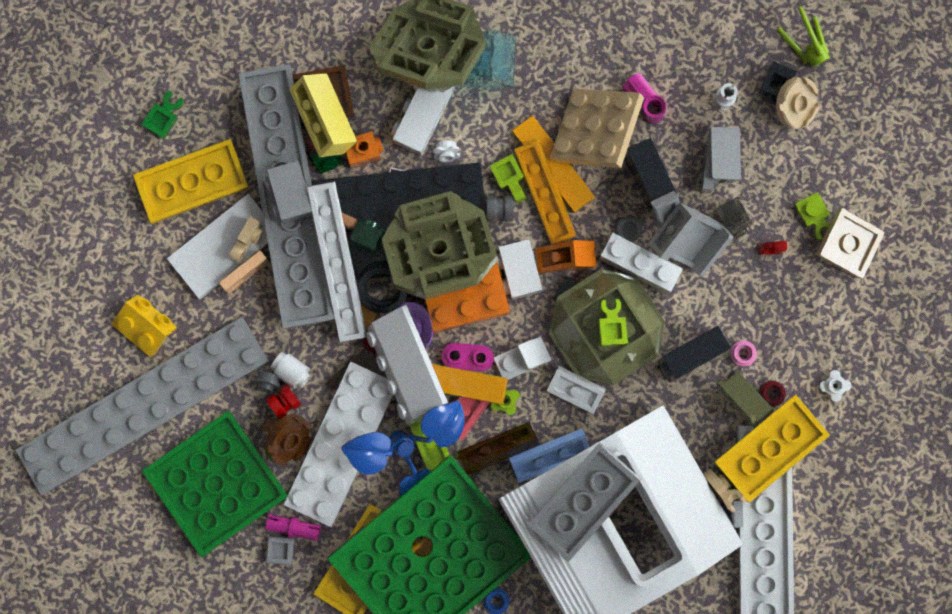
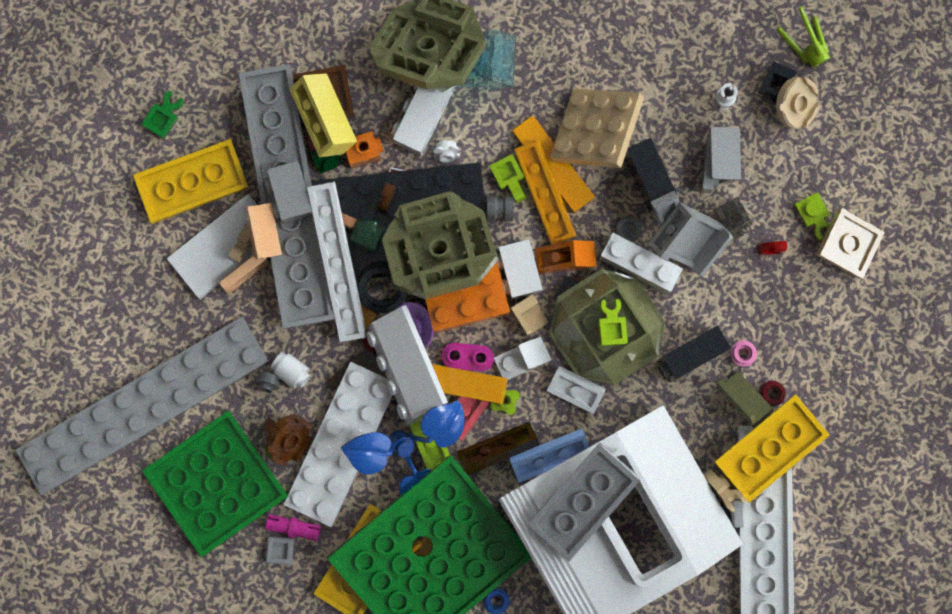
(143, 325): yellow bracket -> none
(263, 231): none -> light nougat panel
(283, 402): red wheel -> none
(387, 195): none -> reddish brown tile
(529, 315): none -> tan panel
(639, 85): dark pink piece -> none
(835, 393): white plate -> none

